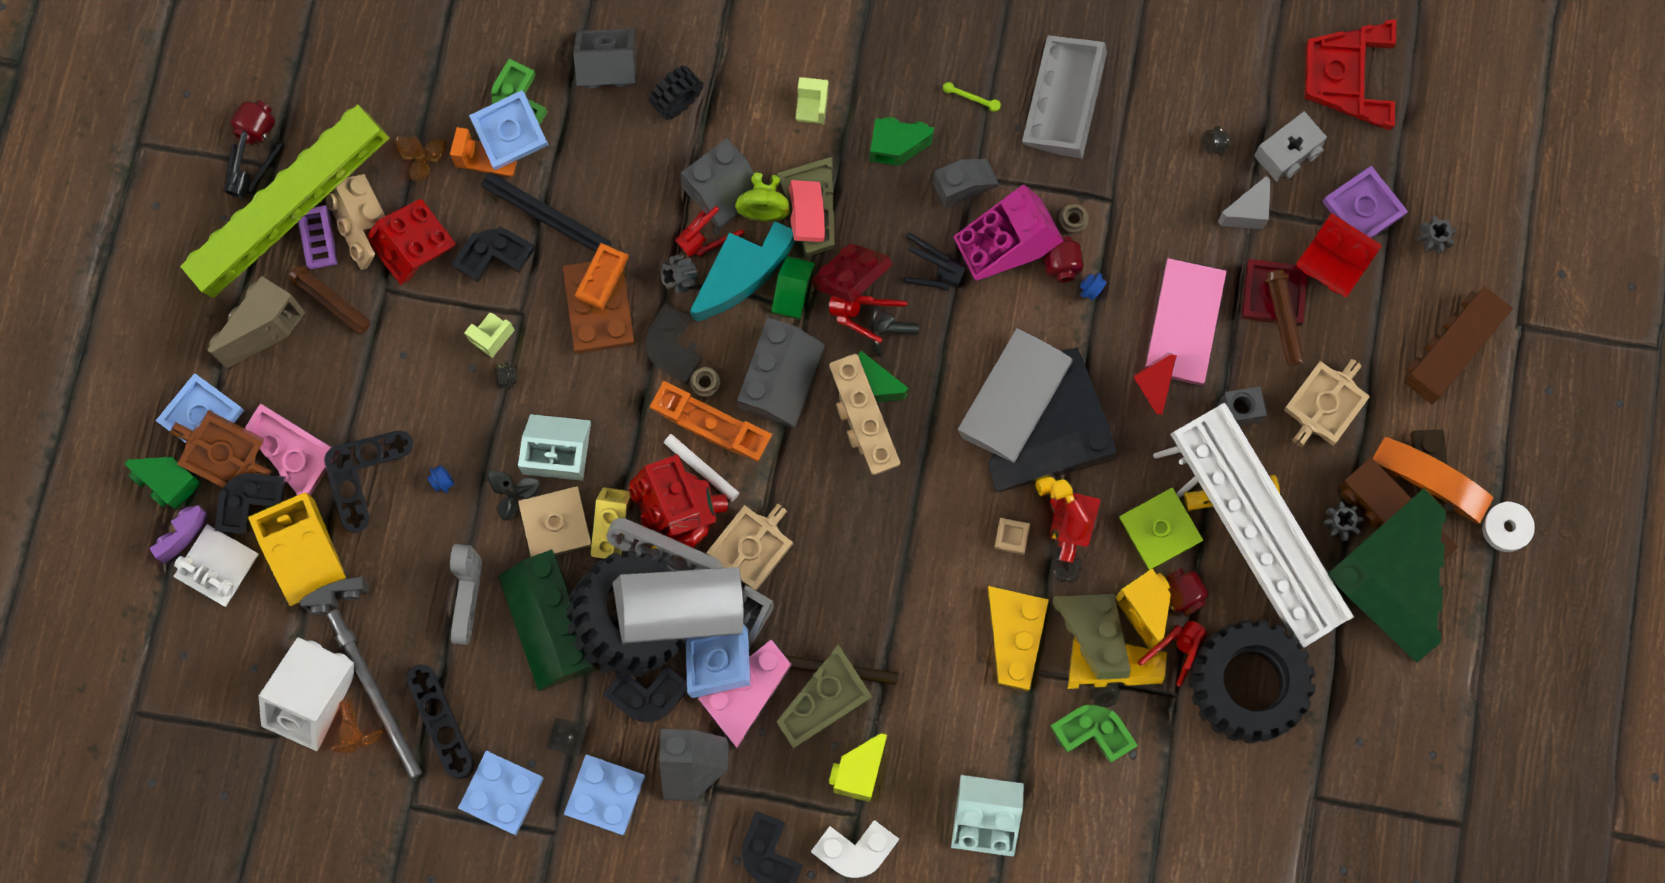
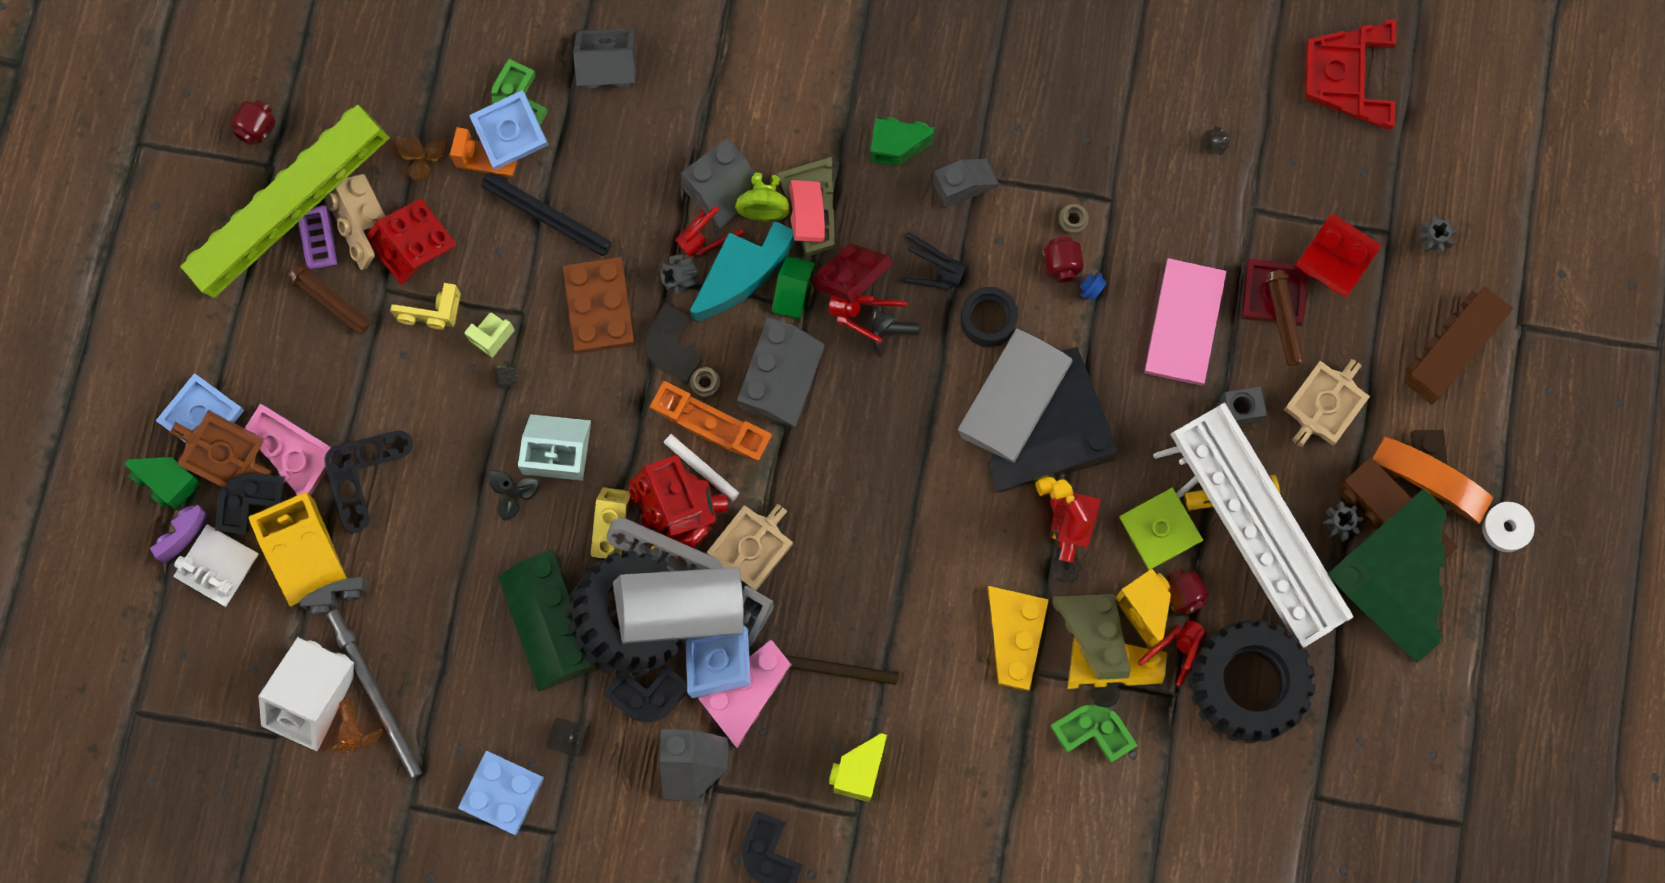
(237, 181): black plant -> none
(259, 322): dark tan slope -> none
(440, 479): blue plate -> none
(442, 720): black beam -> none
(446, 304): none -> light yellow bracket
(467, 567): light grey beam -> none
(490, 245): black plate -> none
(555, 522): tan plate -> none
(601, 276): orange plate -> none
(604, 795): light blue plate -> none
(675, 92): black tyre -> none
(812, 100): yellowish green panel -> none
(824, 700): olive wing -> none
(857, 859): white plate -> none
(863, 415): tan bracket -> none
(882, 383): green slope -> none
(987, 815): light aqua slope -> none
(989, 294): none -> black tyre
(994, 105): lime hinge -> none
(1008, 235): dark pink slope -> none
(1012, 536): tan tile -> none
(1065, 96): light grey slope -> none
(1155, 381): red slope -> none
(1250, 209): light grey slope -> none
(1299, 133): light grey brick -> none
(1366, 203): medium lavender plate -> none

